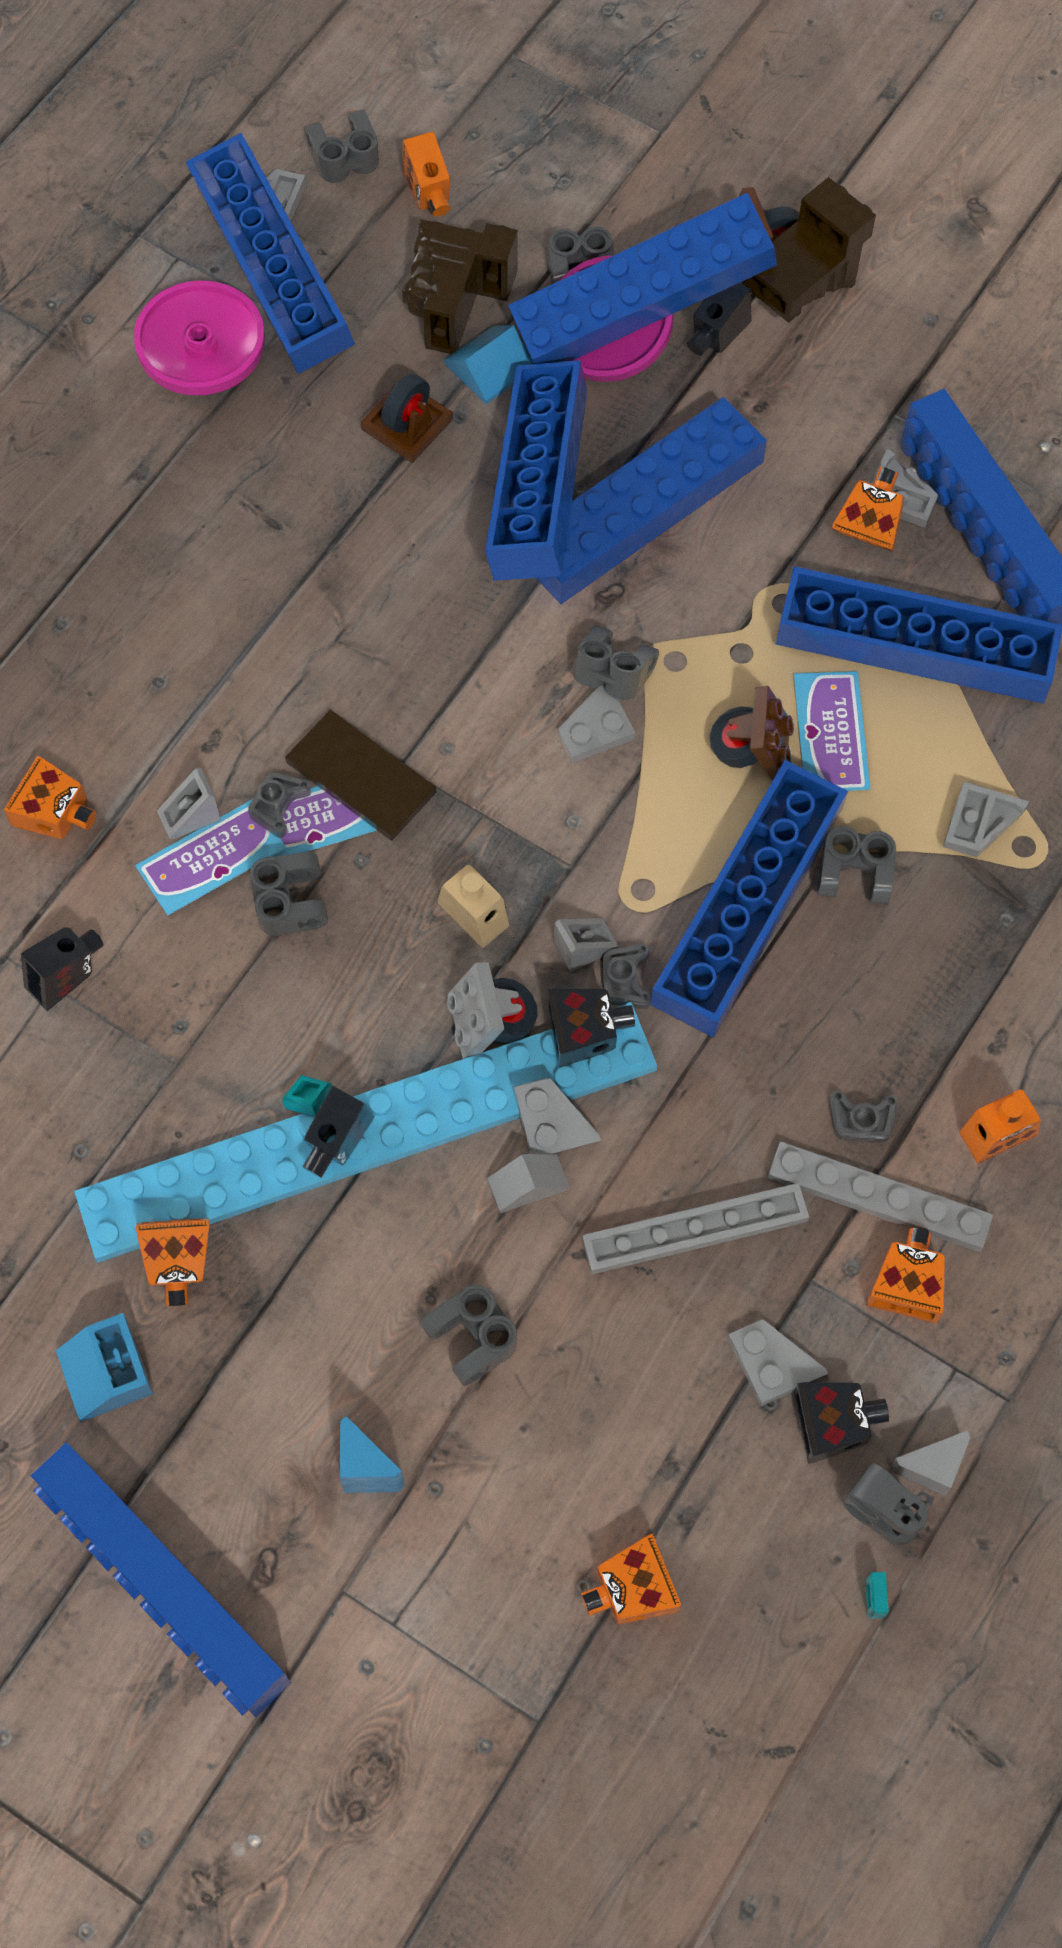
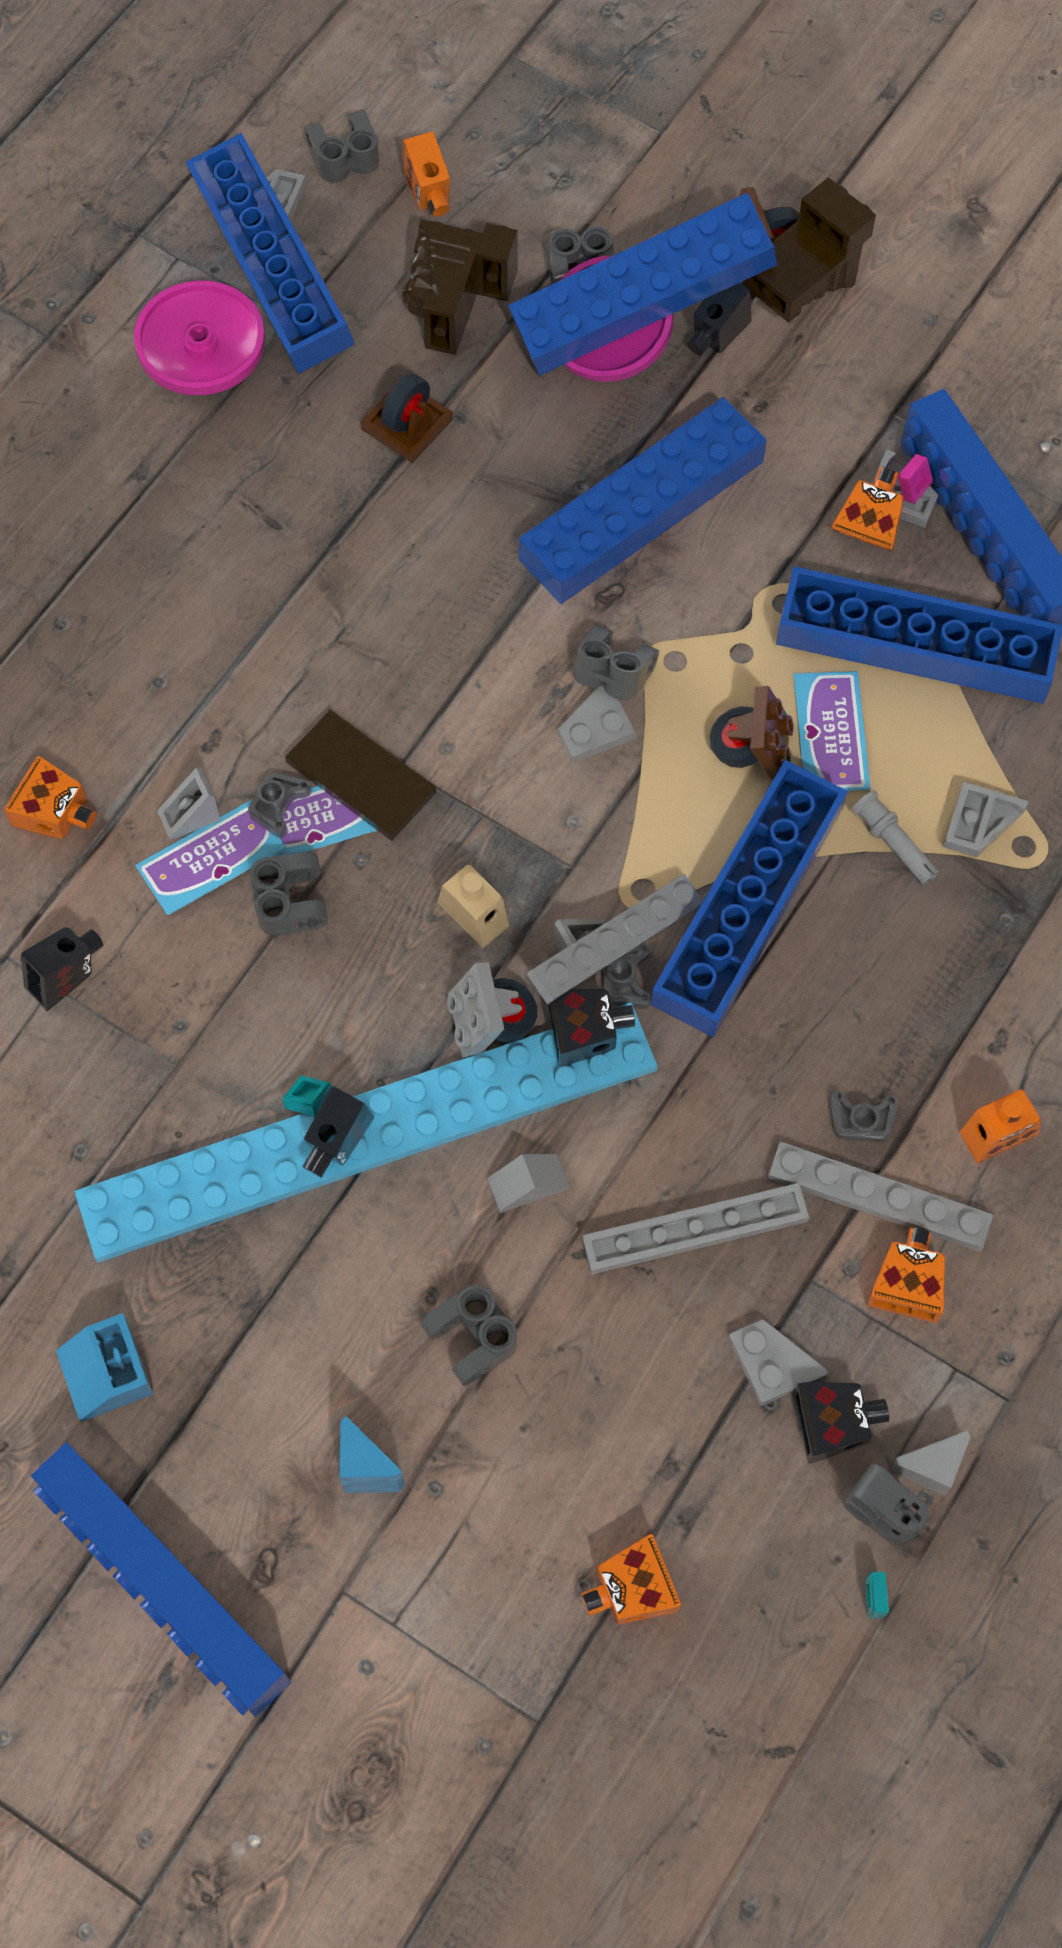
(174, 1255): orange torso -> none
(490, 361): dark azure slope -> none
(537, 471): blue brick -> none
(551, 1119): light grey wing -> none
(615, 939): none -> light grey plate
(858, 858): dark grey piece -> none
(885, 825): none -> light grey pin
(915, 478): none -> dark pink plate

